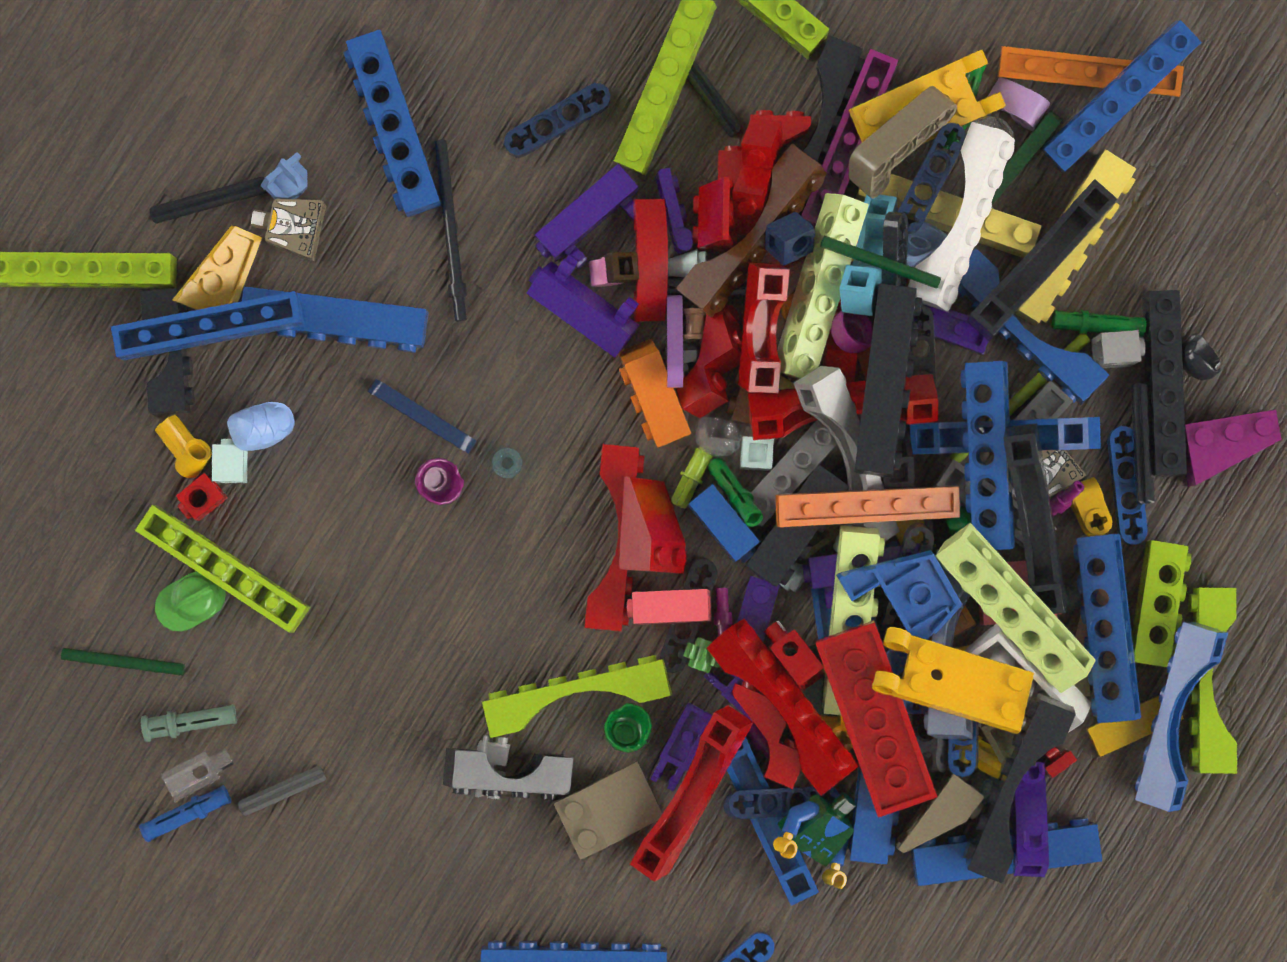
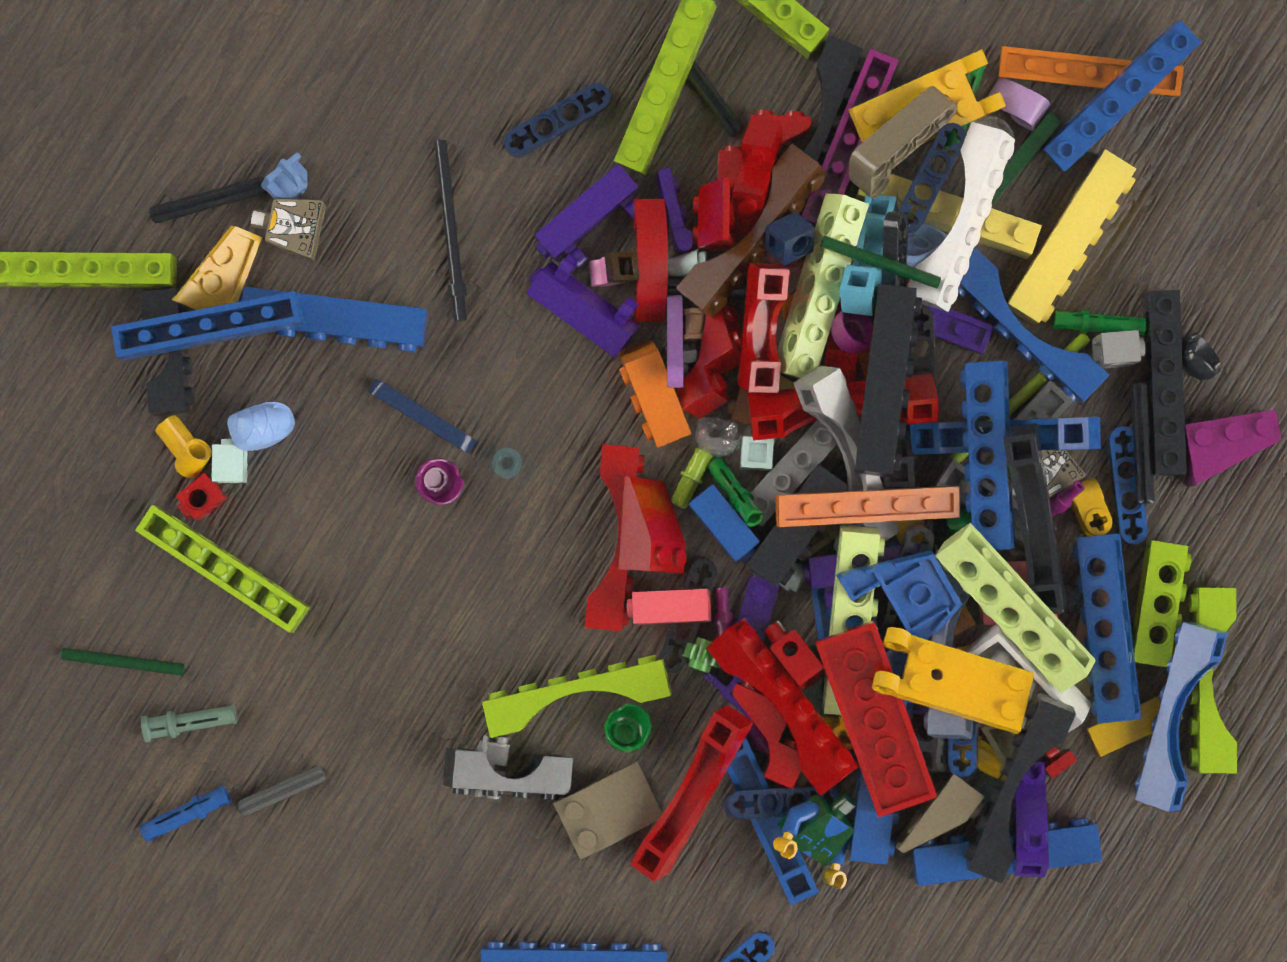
(181, 780): clear torso -> none
(188, 602): bright green piece -> none
(373, 48): blue brick -> none
(682, 743): dark purple hinge -> none
(1042, 260): black arch -> none

